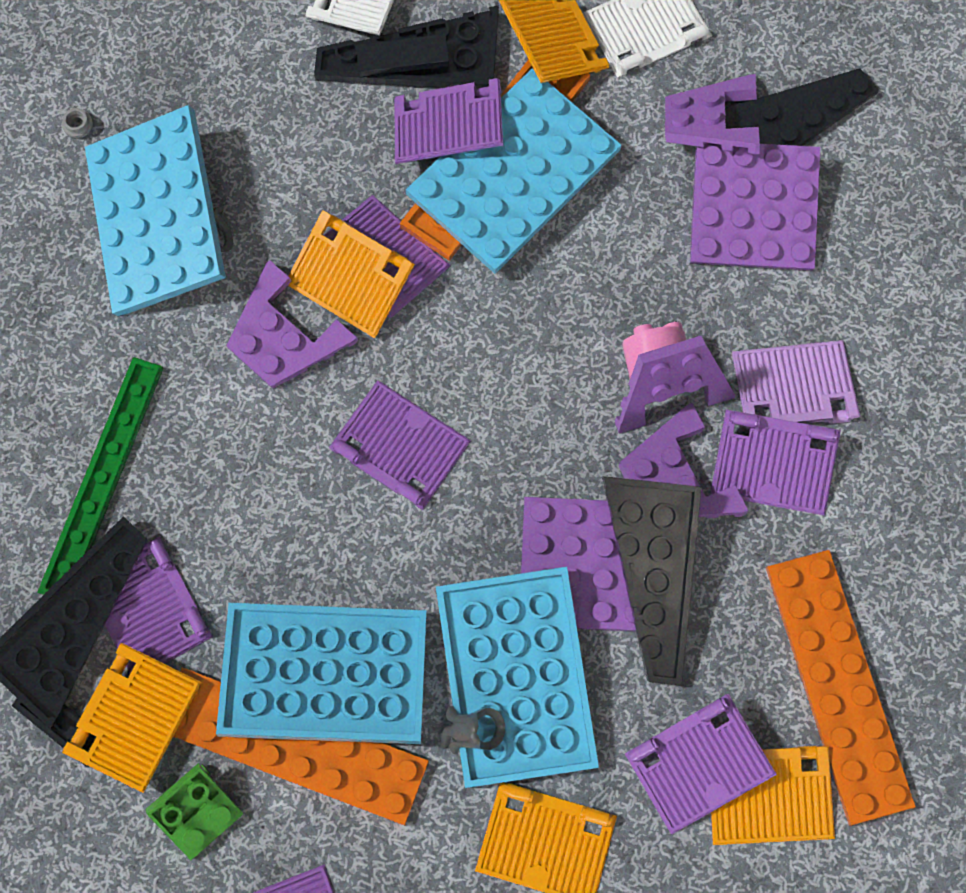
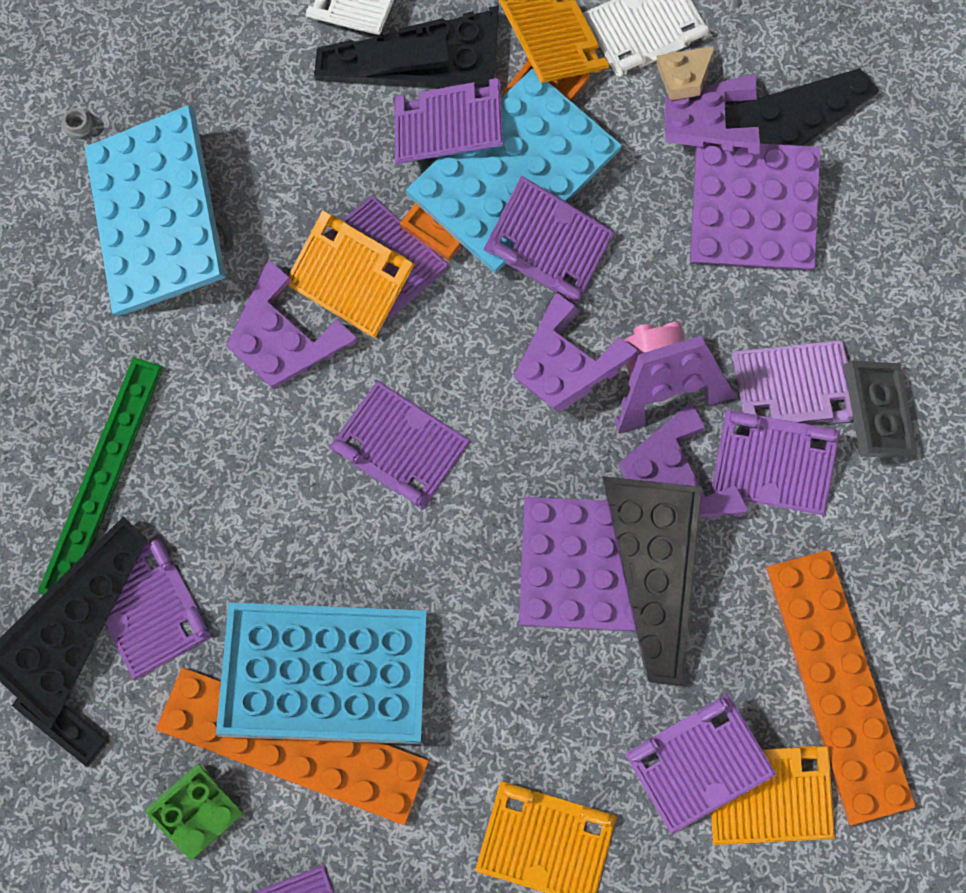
(132, 718): light orange window -> none
(465, 730): dark grey piece -> none
(519, 652): medium azure plate -> none
(549, 239): none -> medium lavender window
(558, 369): none -> medium lavender wing
(684, 71): none -> tan wing
(880, 409): none -> dark grey plate

